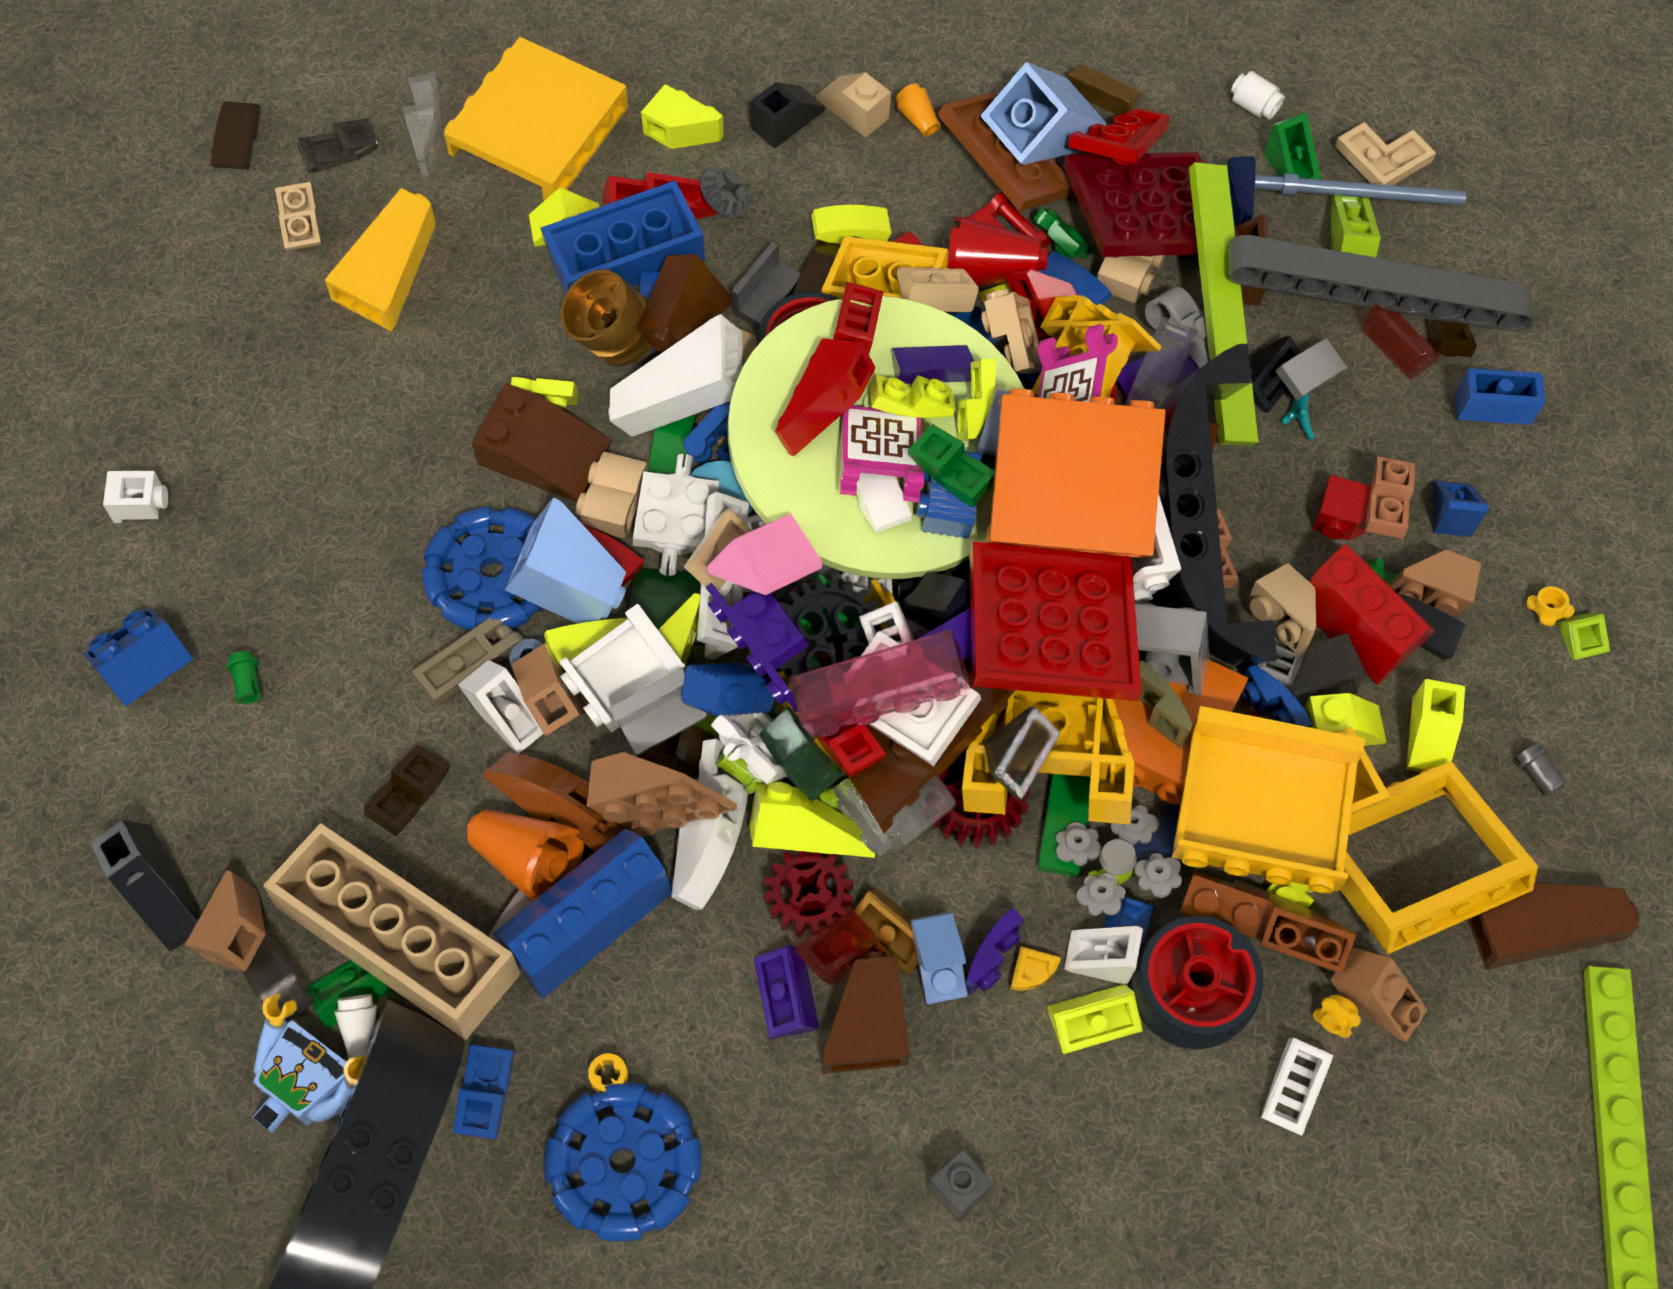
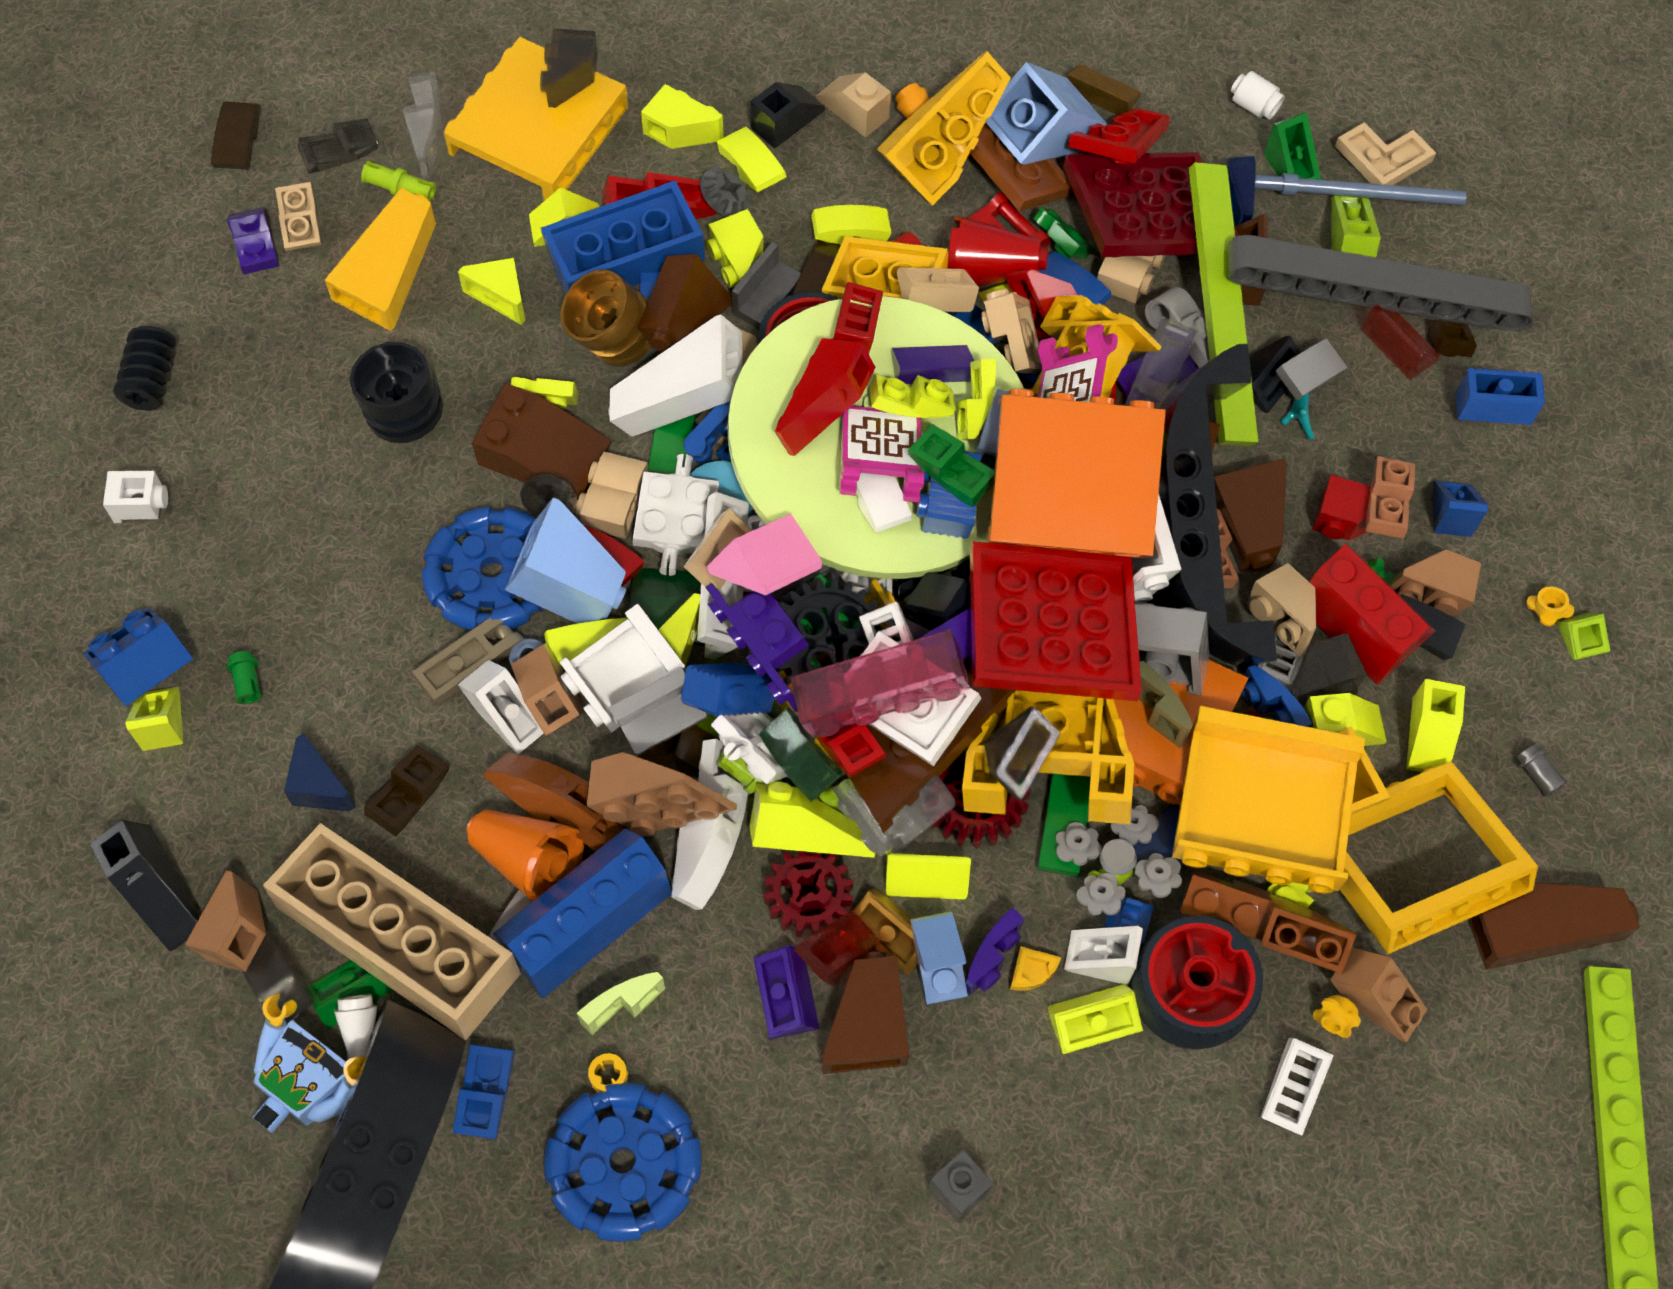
(144, 367): none -> black piece
(156, 719): none -> neon yellow slope
(253, 240): none -> dark purple slope
(312, 782): none -> dark blue slope
(396, 179): none -> lime pin
(396, 392): none -> black wheel
(495, 286): none -> neon yellow slope
(540, 490): none -> clear smoke hair
(570, 63): none -> clear smoke slope
(632, 995): none -> yellowish green slope
(736, 244): none -> neon yellow slope
(752, 158): none -> neon yellow slope
(927, 876): none -> neon yellow slope
(941, 133): none -> yellow wedge
(1254, 512): none -> reddish brown slope

